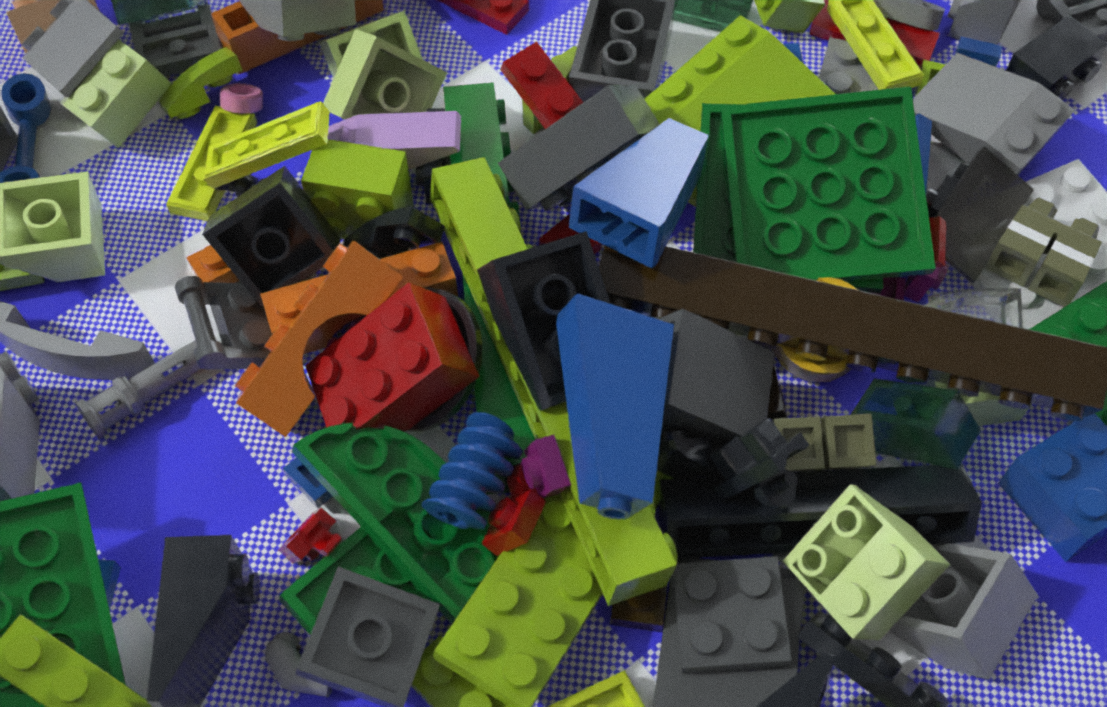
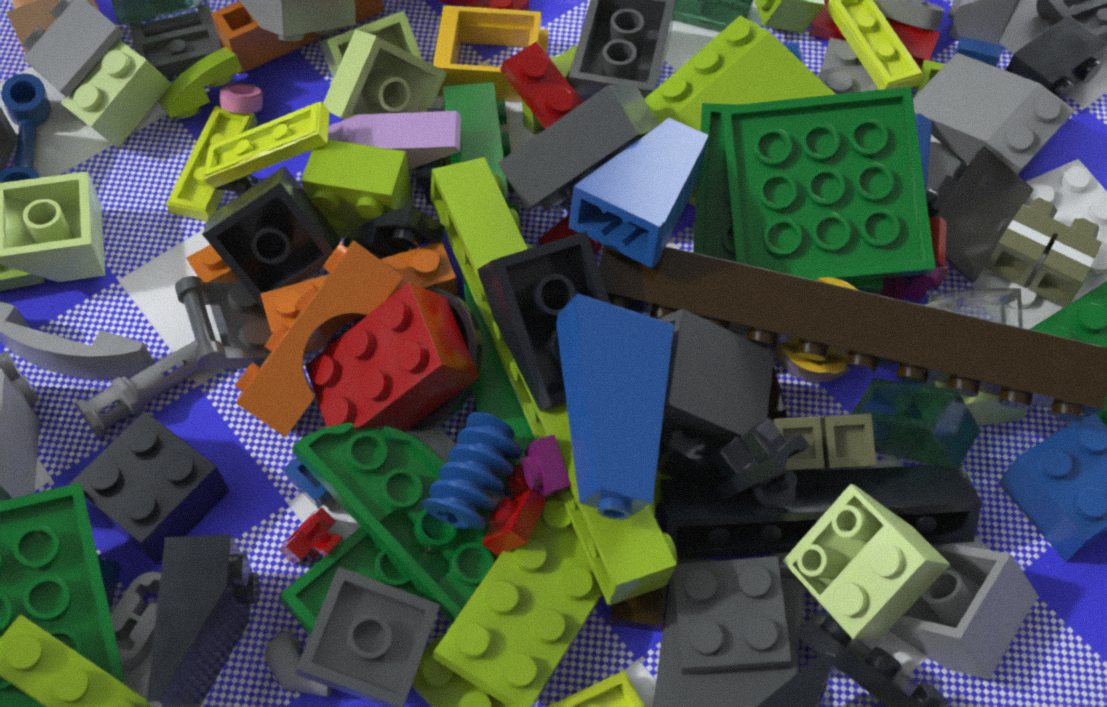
(136, 619): none -> light grey beam
(151, 485): none -> black brick
(489, 28): none -> yellow window

